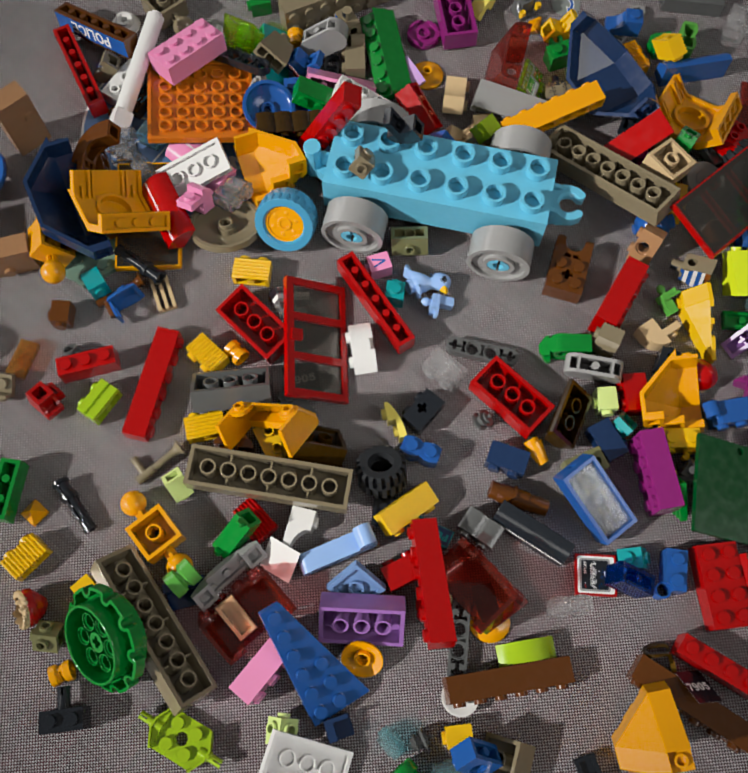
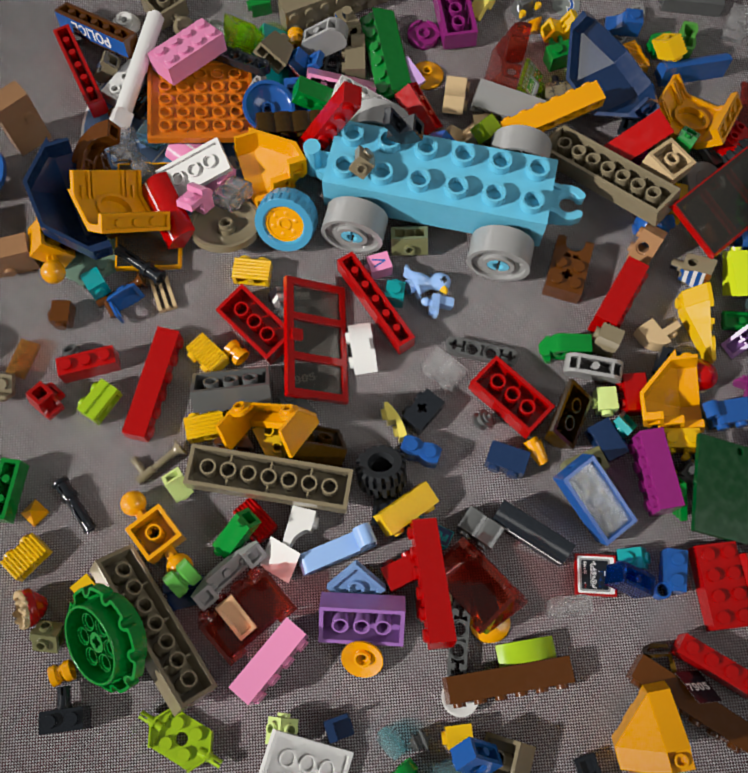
(316, 674): blue wing -> none
(519, 498): reddish brown piece -> none
(665, 299): bright green piece -> none

